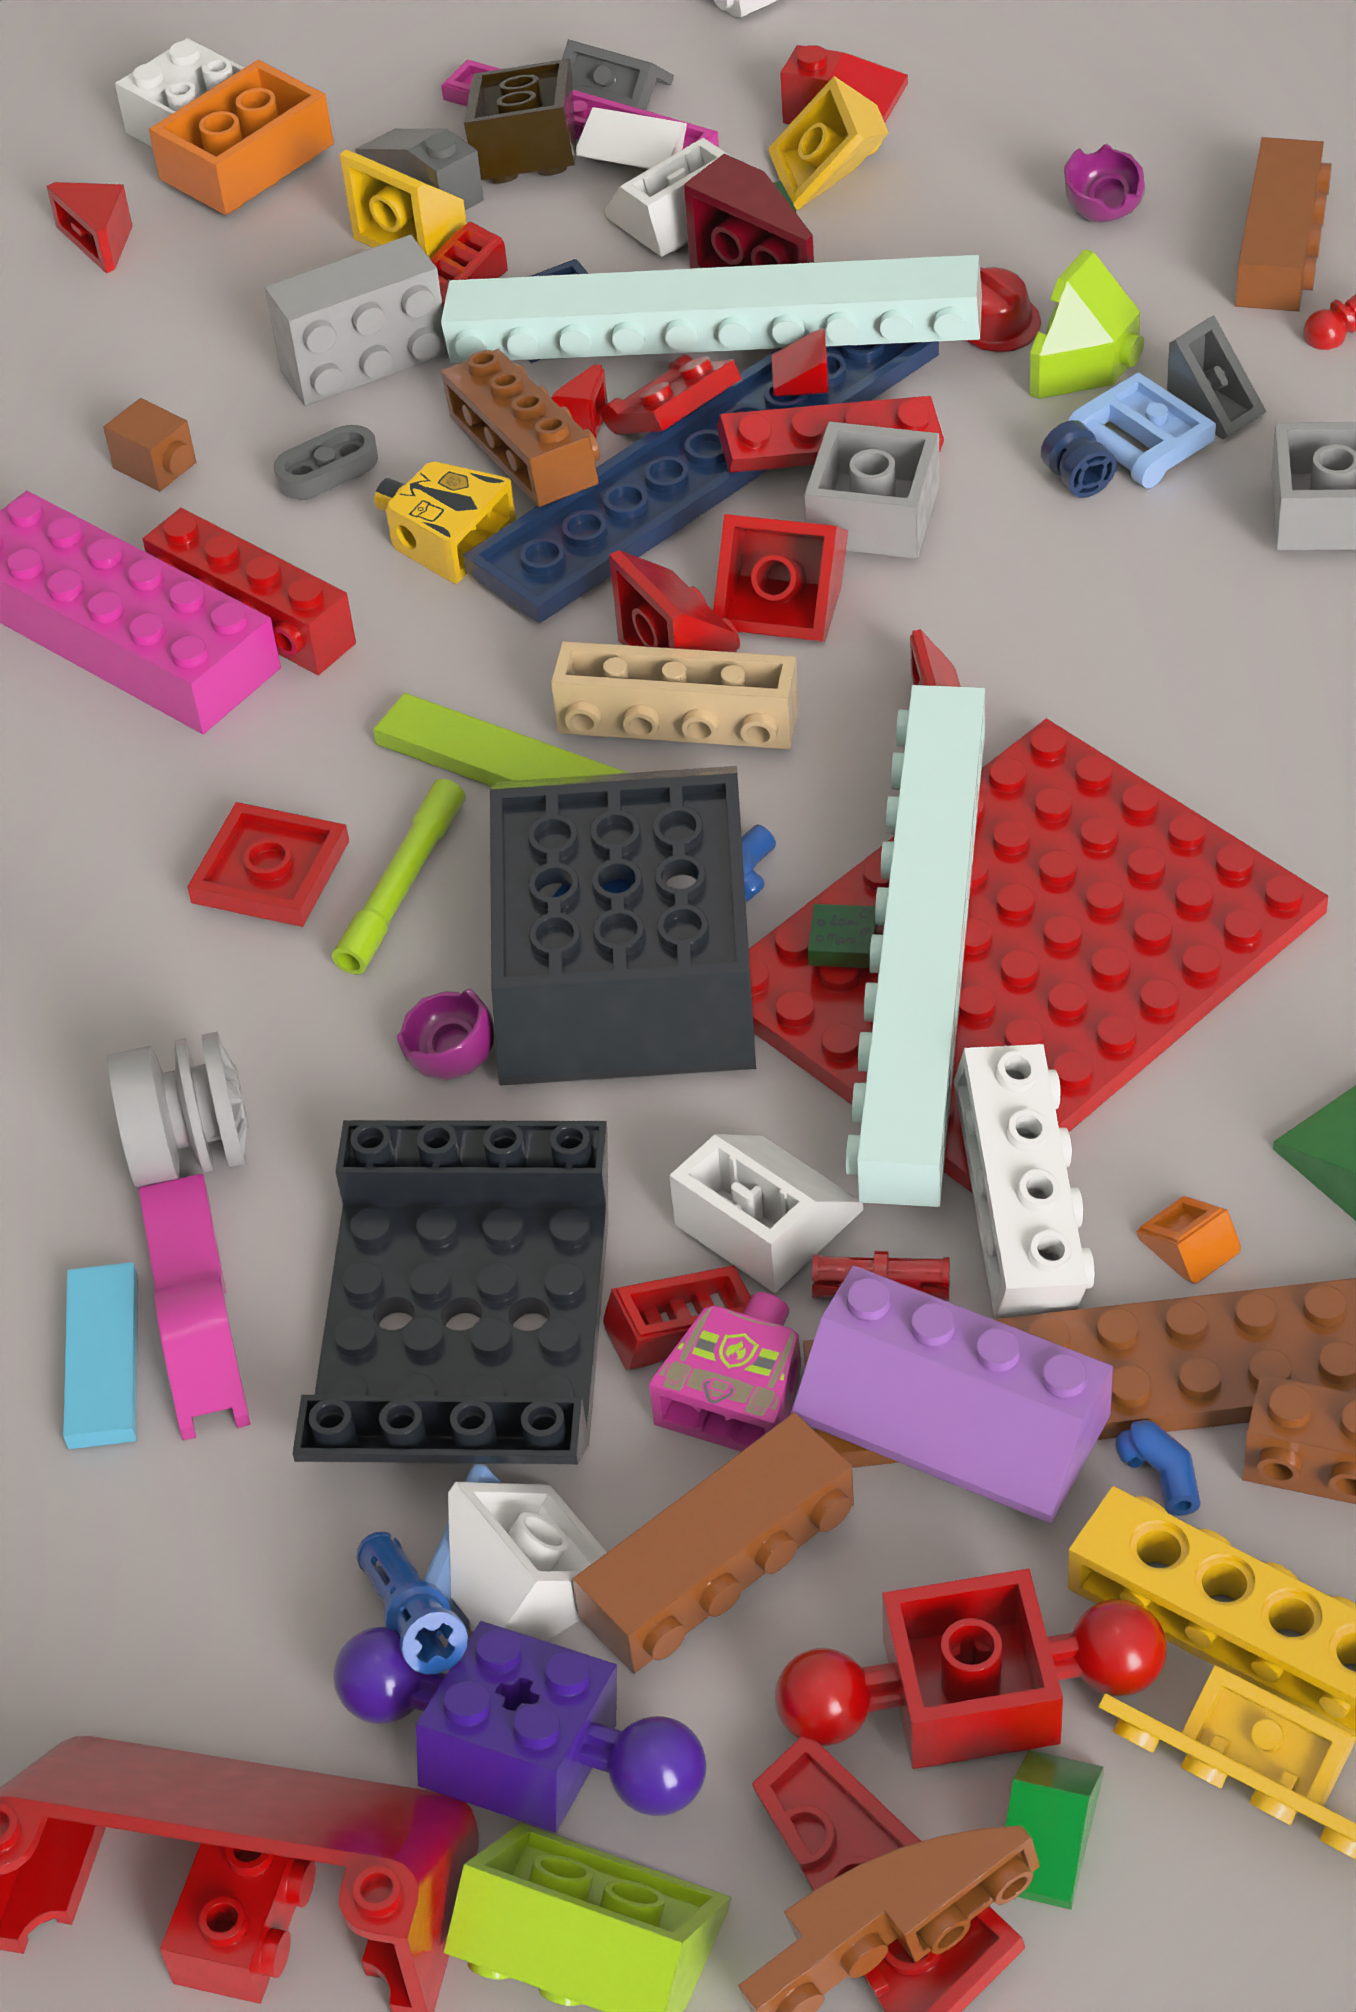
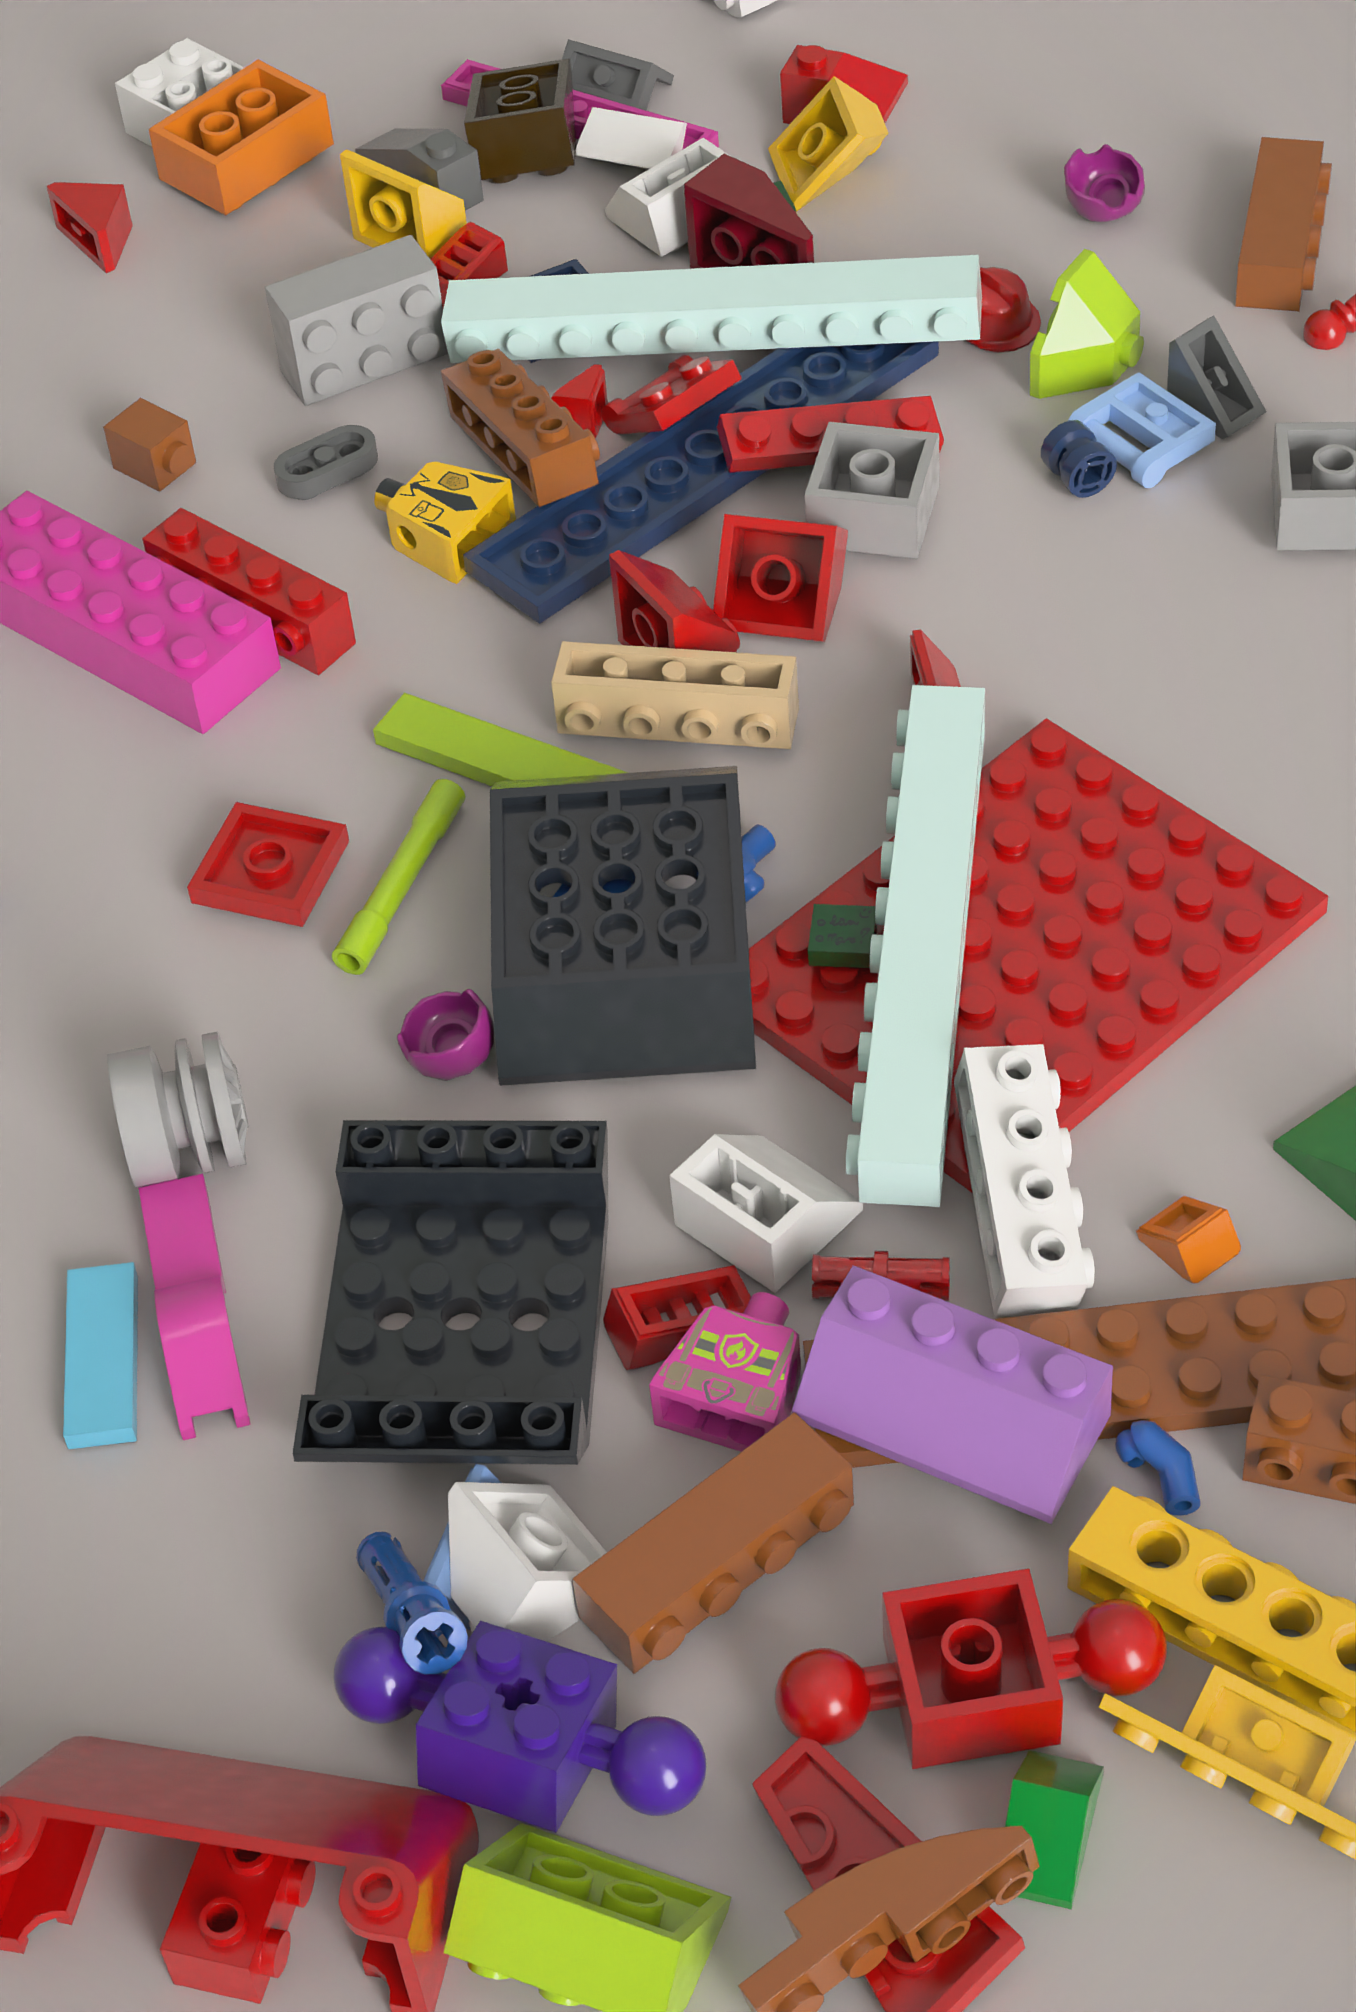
(801, 366): red slope -> none

